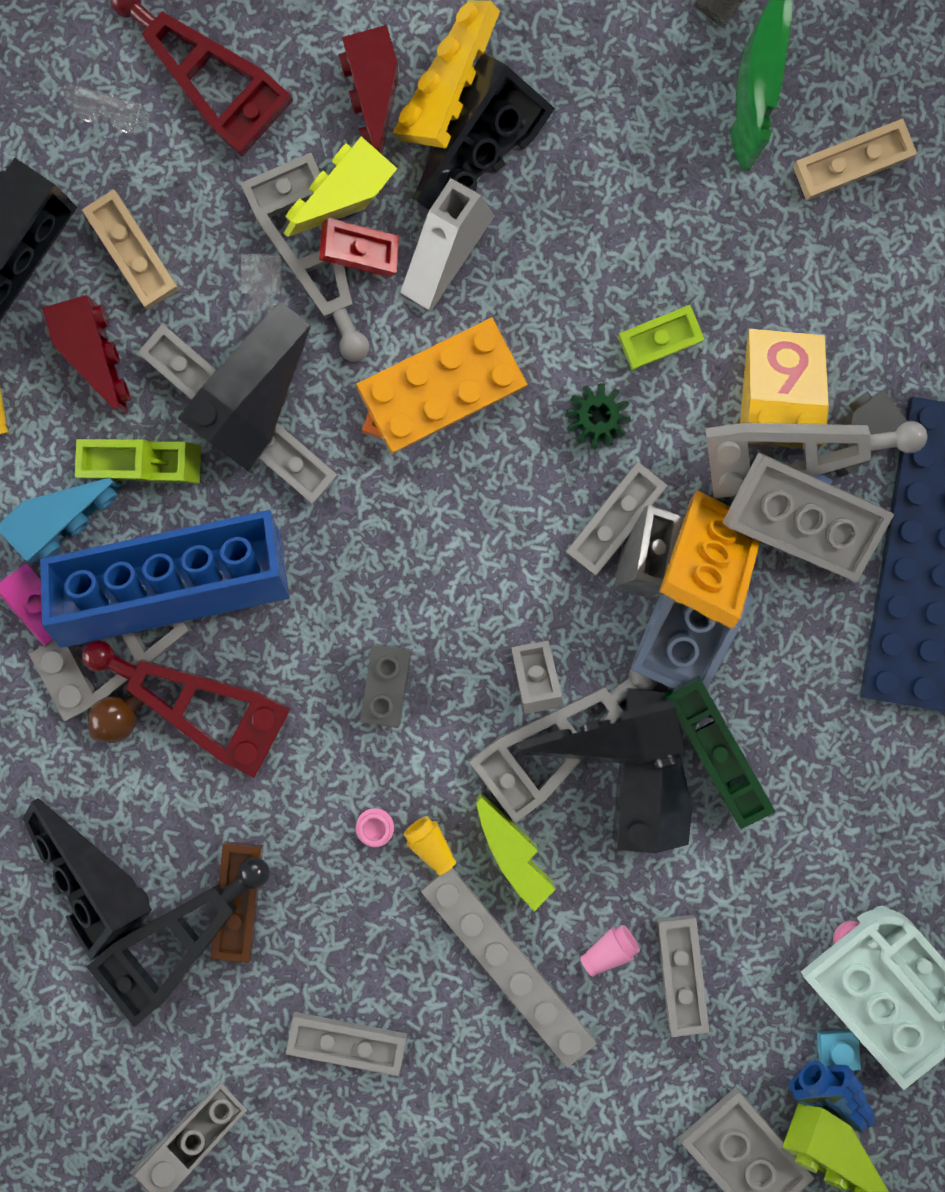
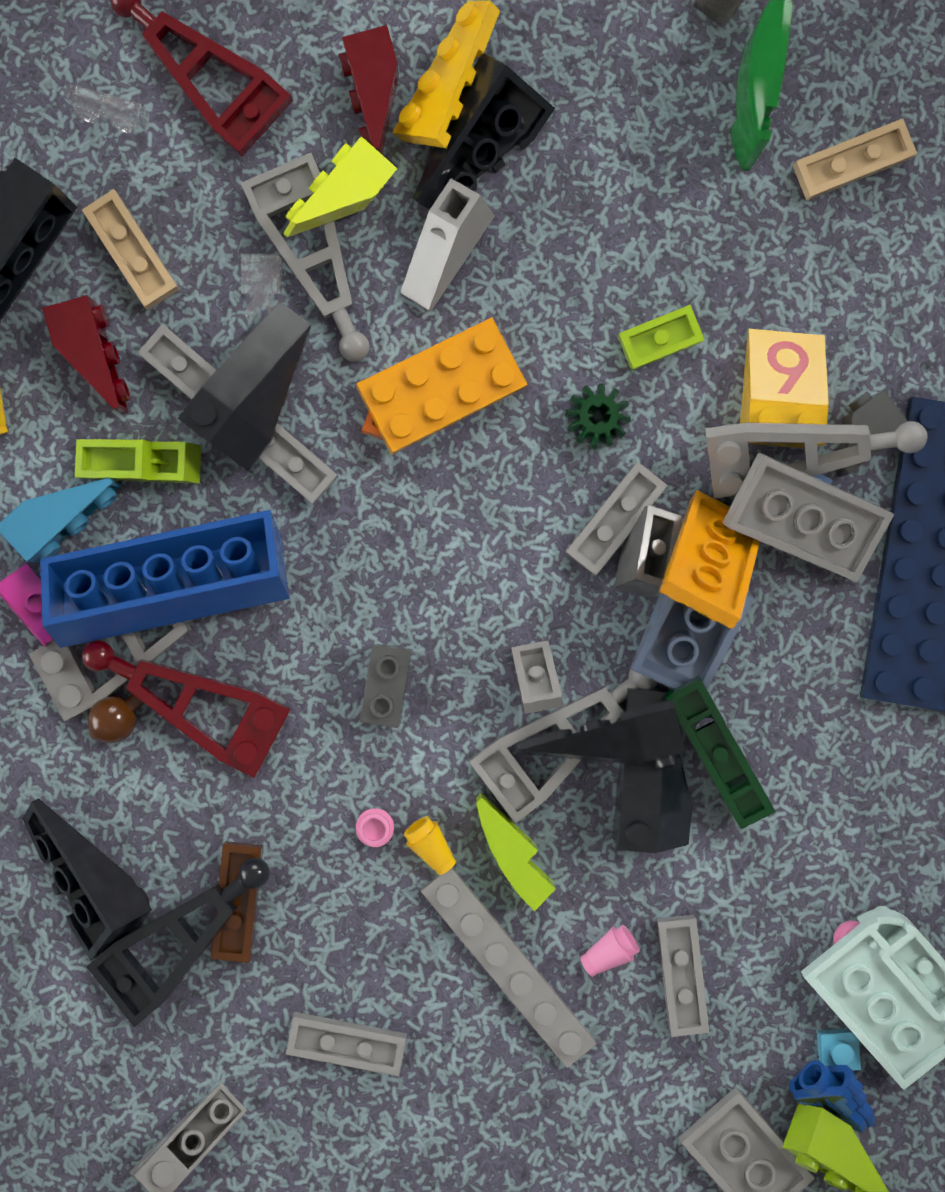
(359, 247): plate -> none

